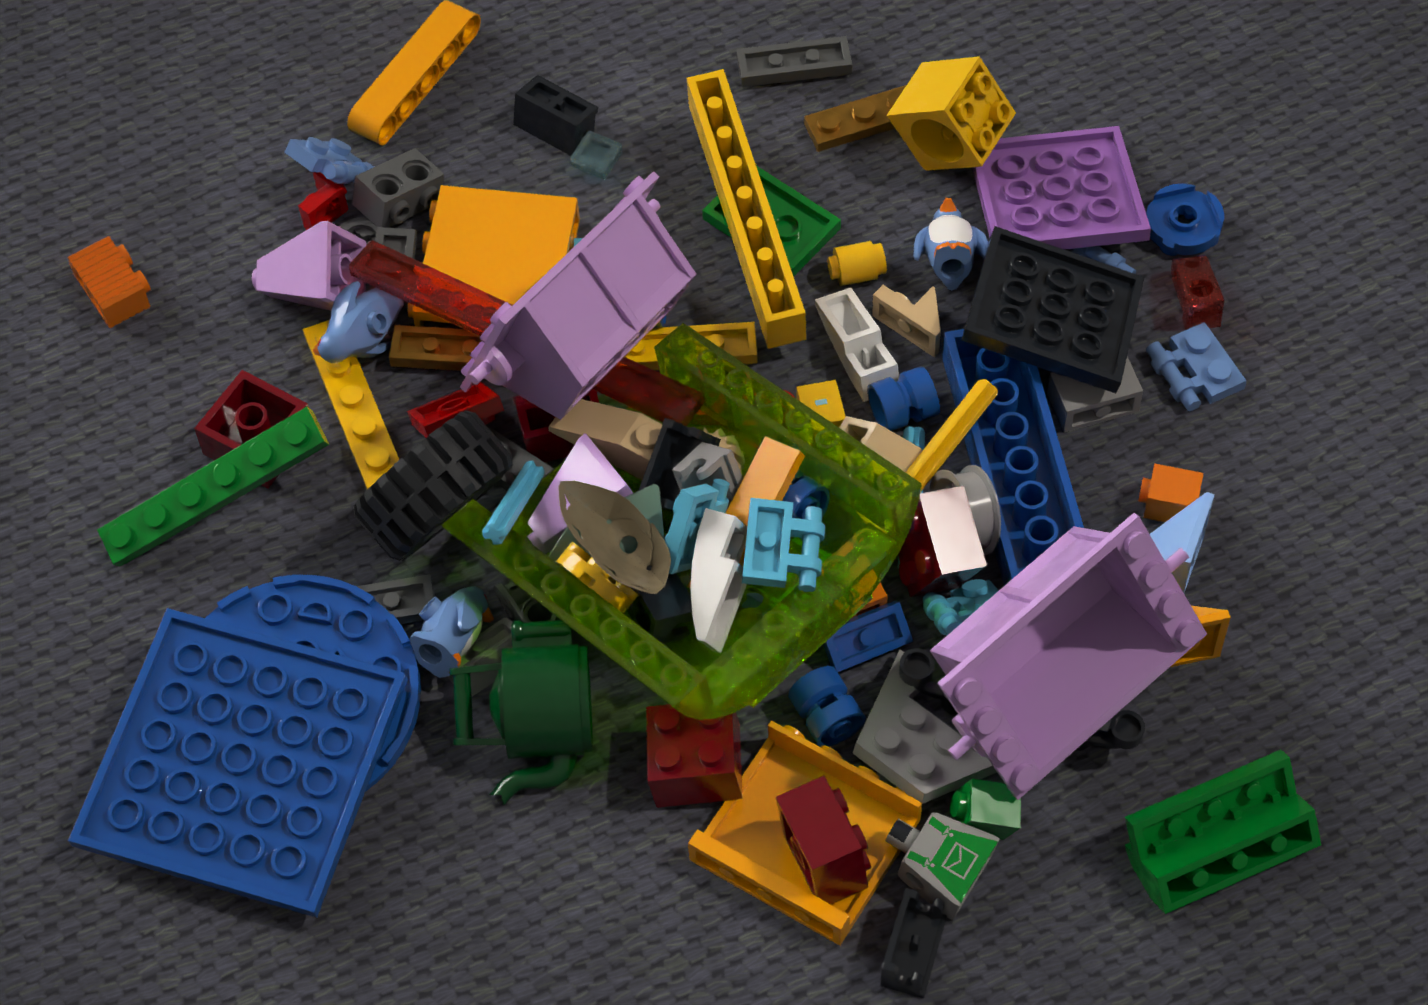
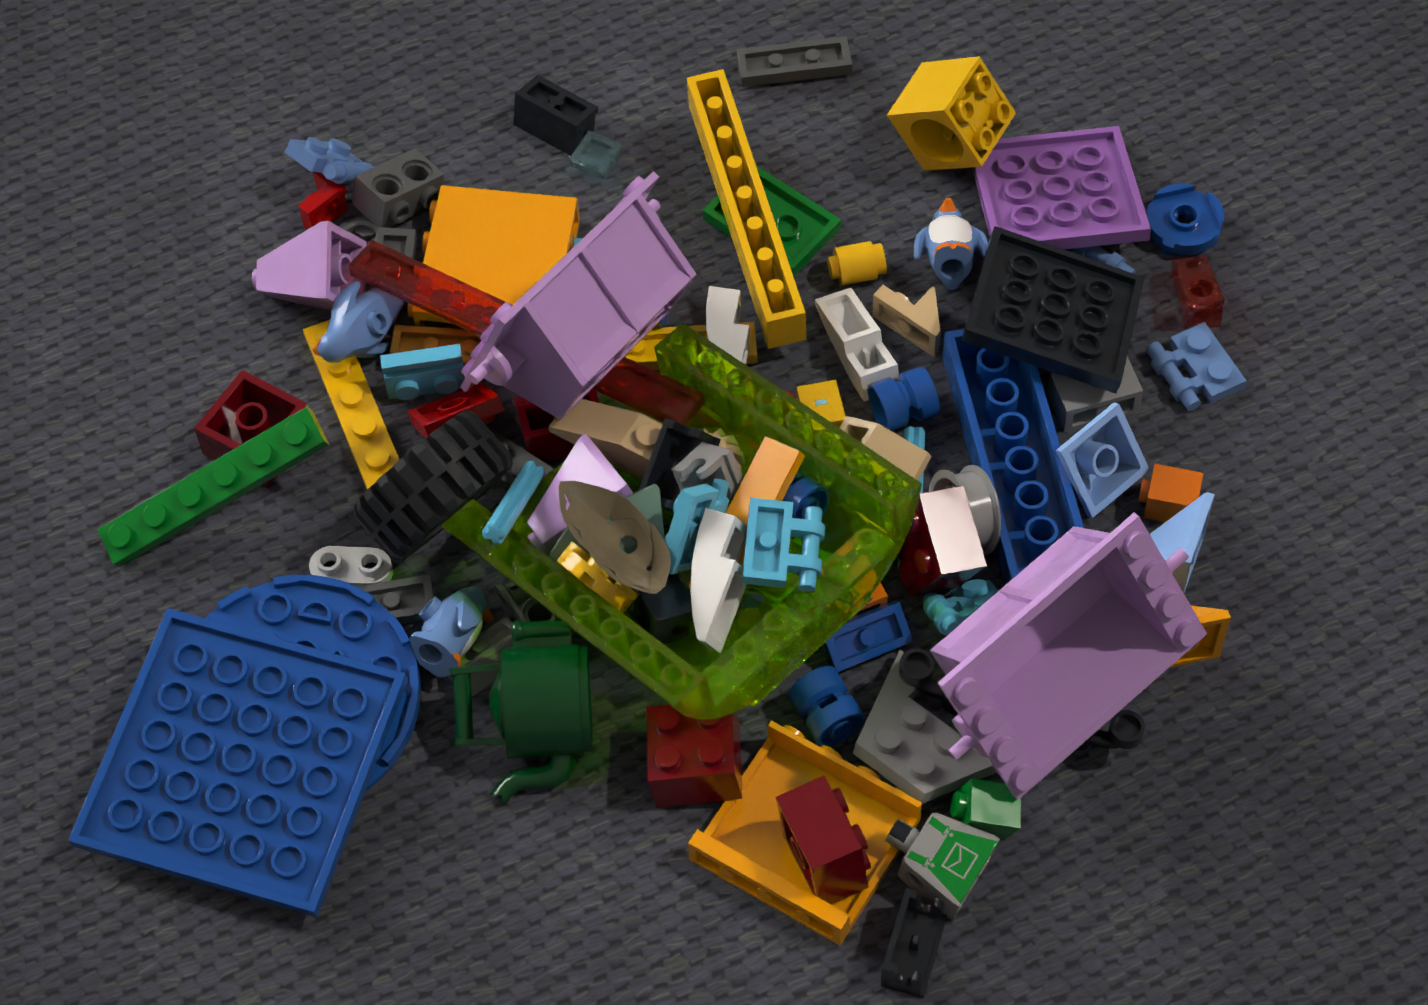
(110, 281): orange brick -> none
(351, 564): none -> white plate
(413, 72): light orange beam -> none
(423, 371): none -> medium azure plate
(723, 325): none -> white slope
(852, 120): pearl gold plate -> none
(952, 432): yellow axle -> none
(1102, 460): none -> light blue slope
(1220, 832): green brick -> none

